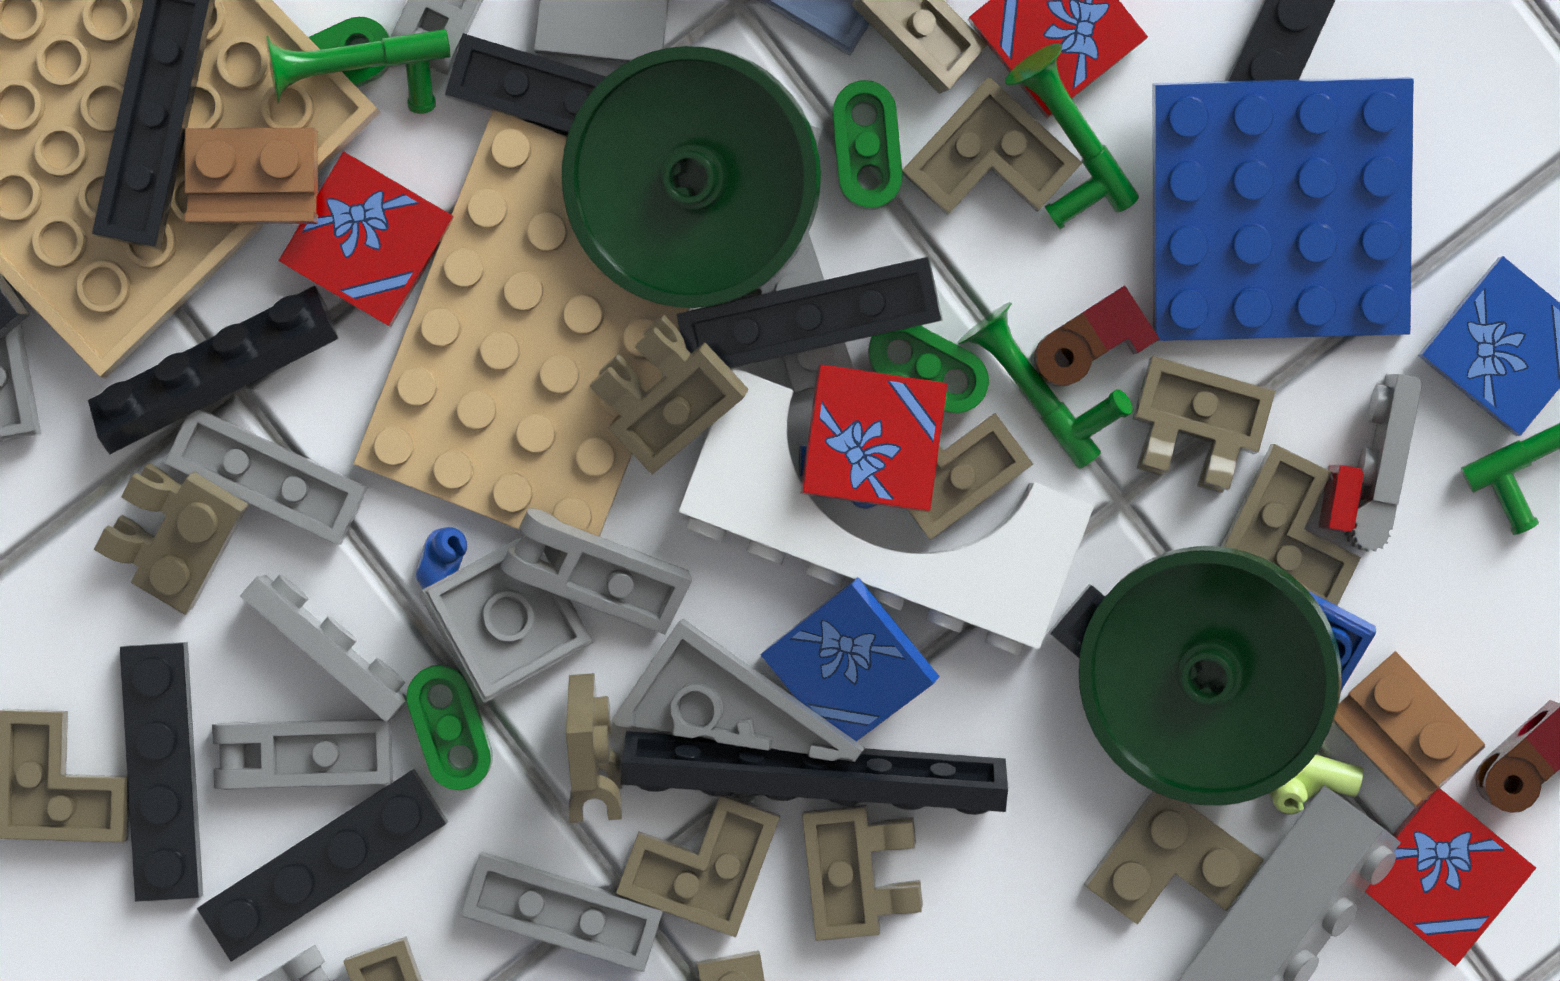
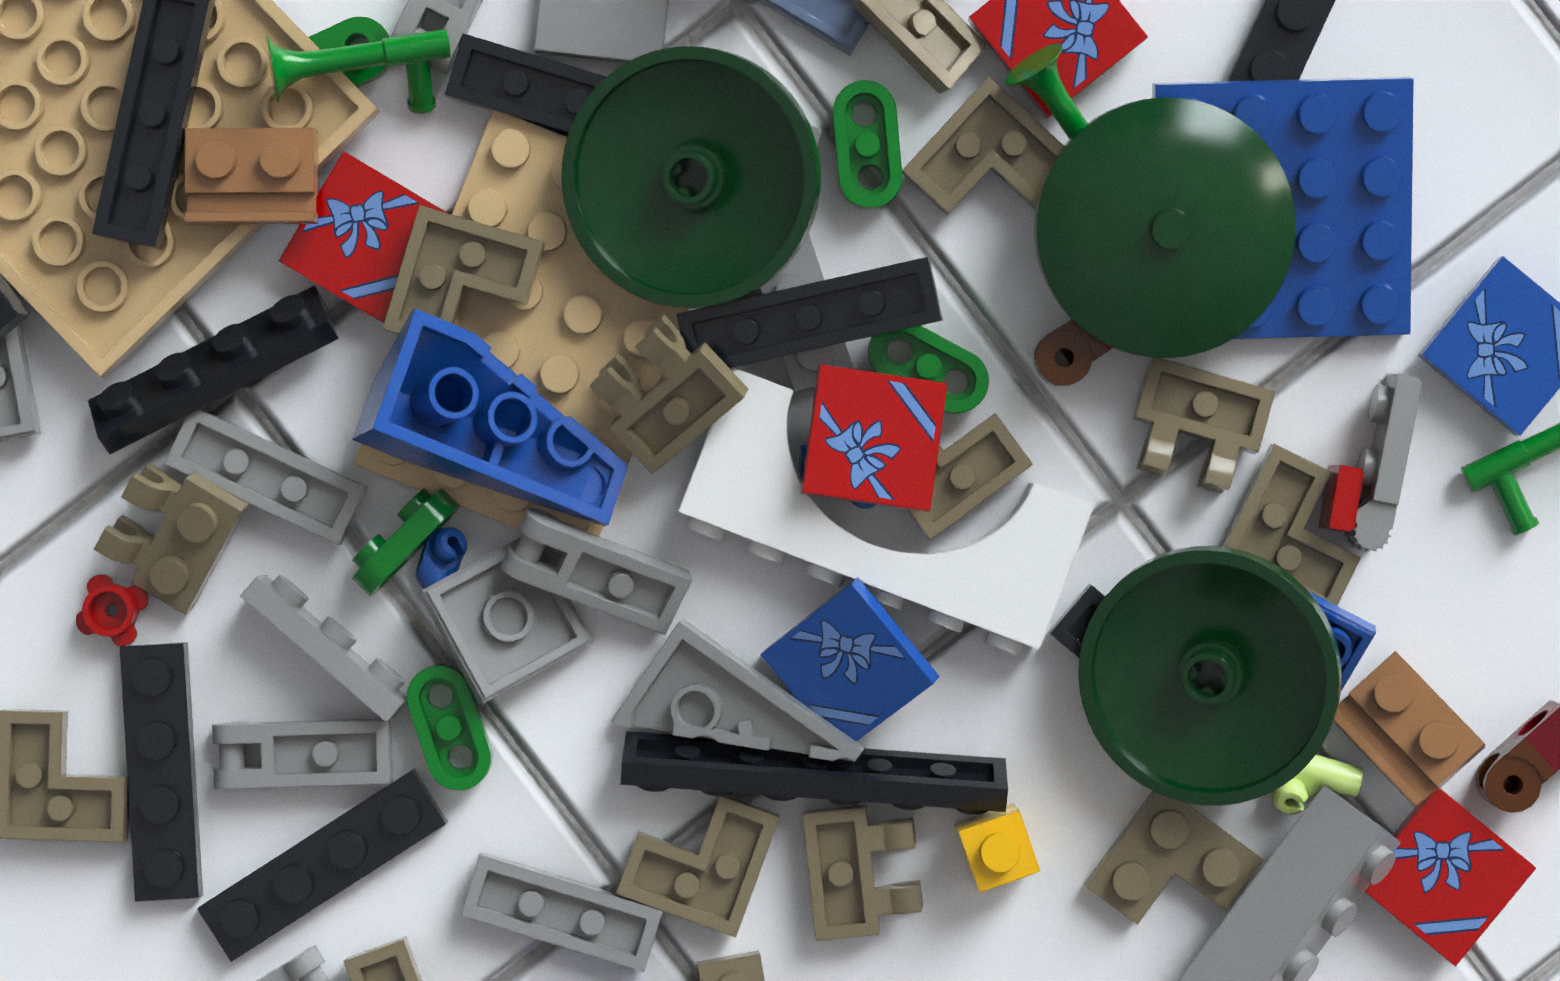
(94, 615): none -> red plate
(383, 559): none -> green plate
(458, 253): none -> dark tan plate
(470, 417): none -> blue wedge
(589, 749): dark tan plate -> none
(997, 848): none -> yellow brick
(1070, 432): green piece -> none
(1165, 227): none -> dark green dish

